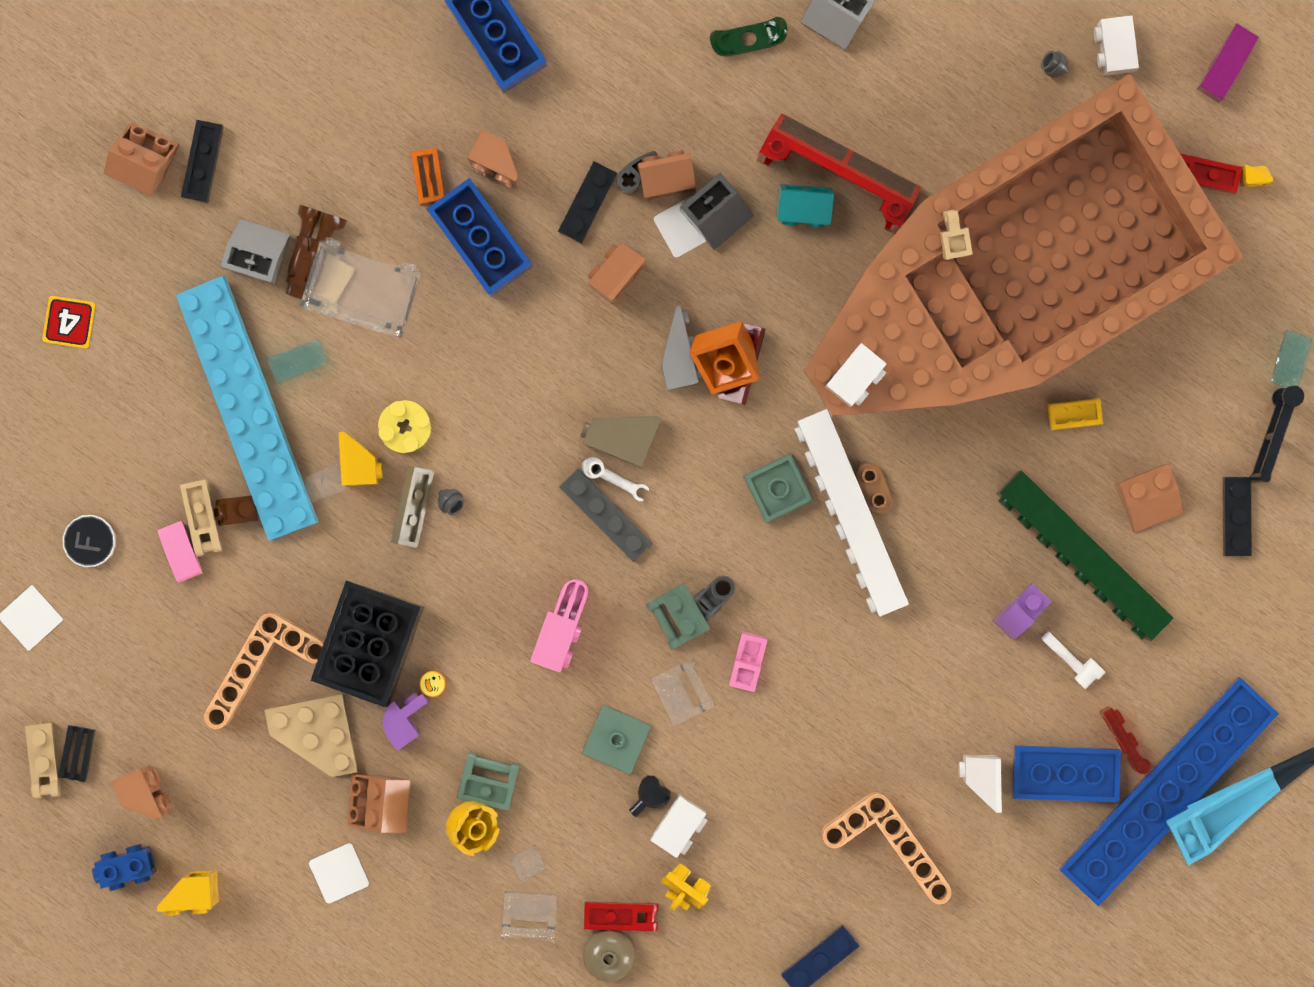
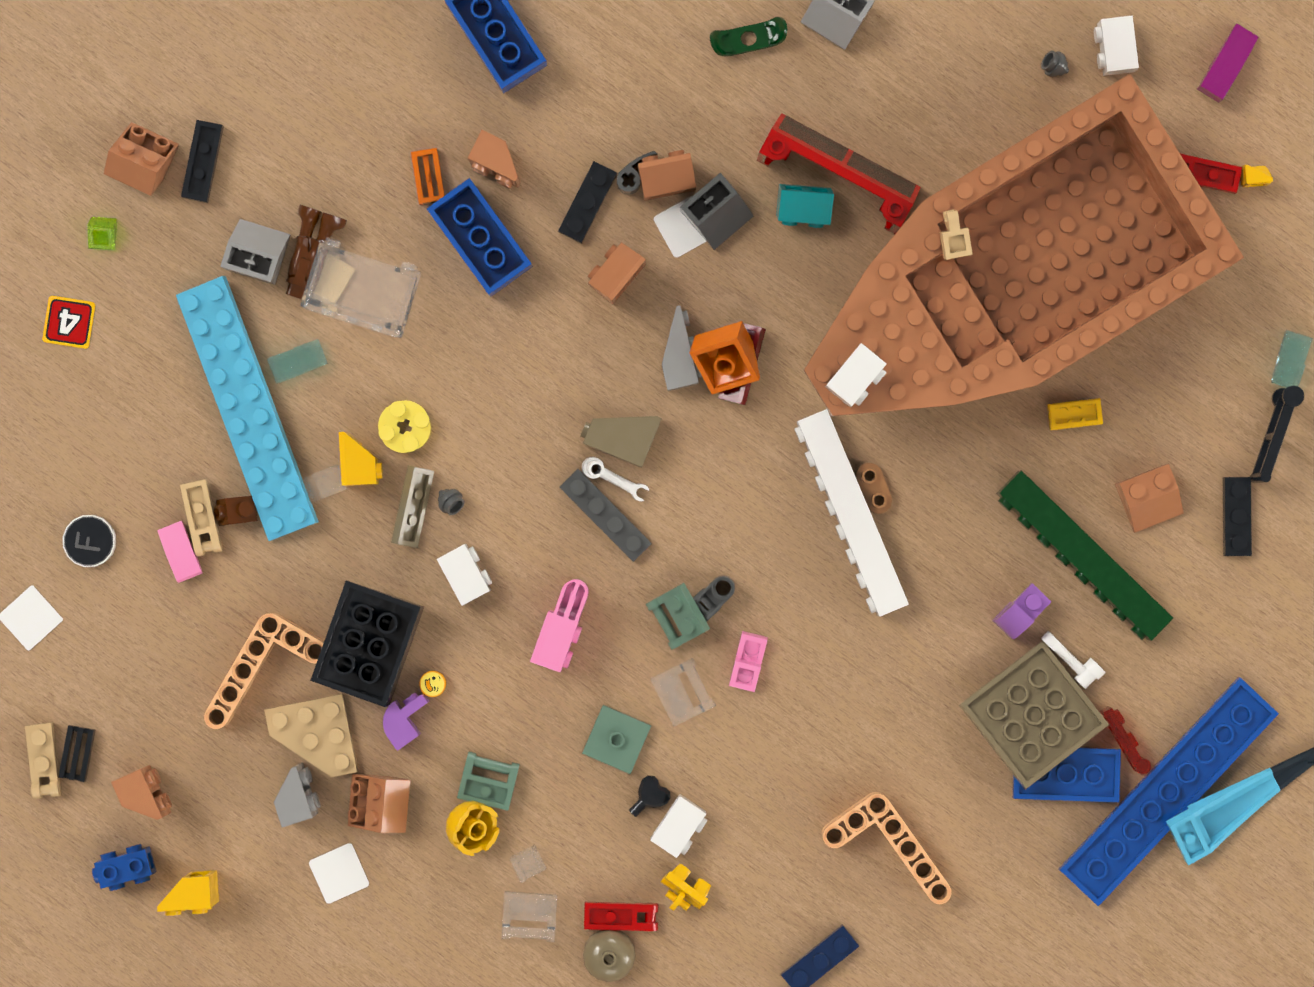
(102, 233): none -> clear neon green slope
(295, 799): none -> light grey slope
(464, 573): none -> white brick
(778, 488): sand green plate -> none
(983, 776): white slope -> none
(1034, 715): none -> dark tan plate

